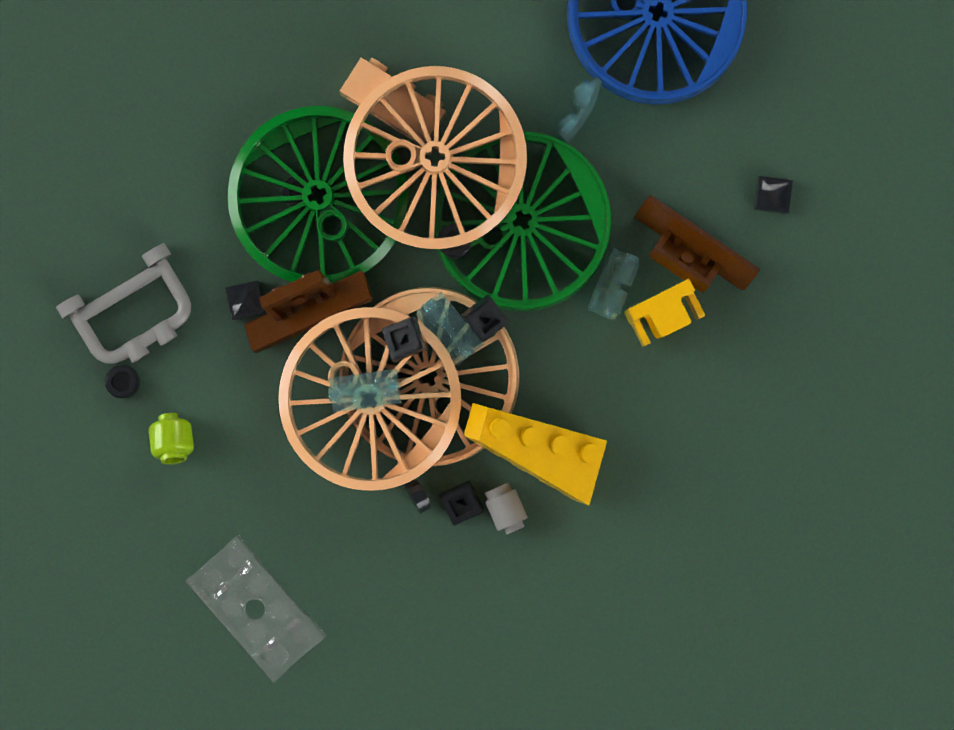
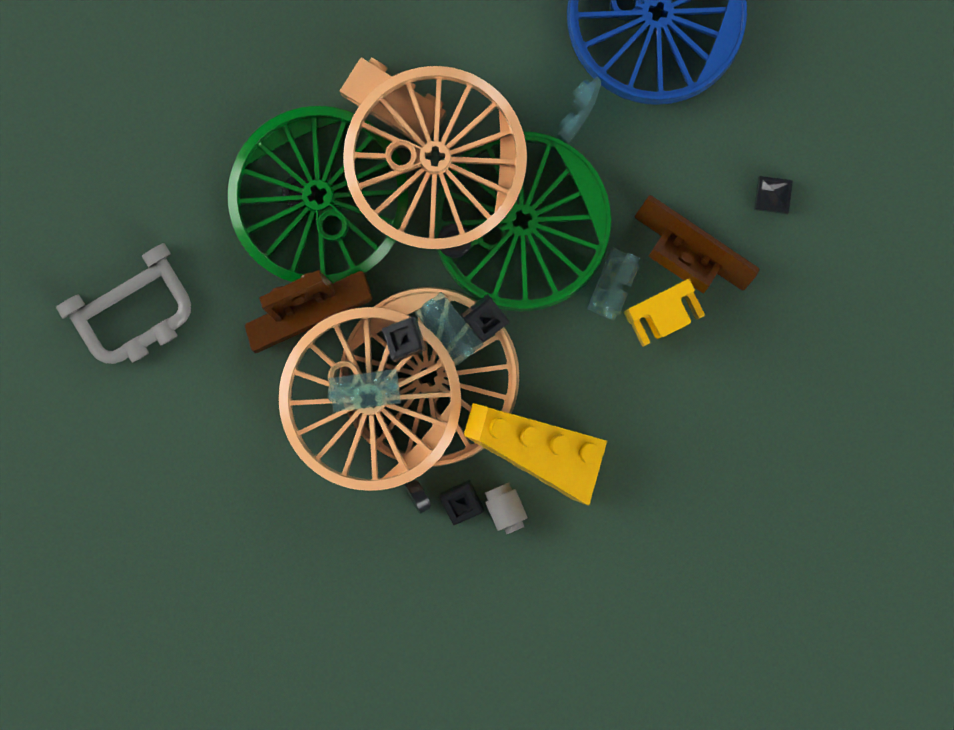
(122, 381): black tile -> none
(171, 438): lime head -> none
(230, 583): clear piece -> none
(244, 300): black tile -> none

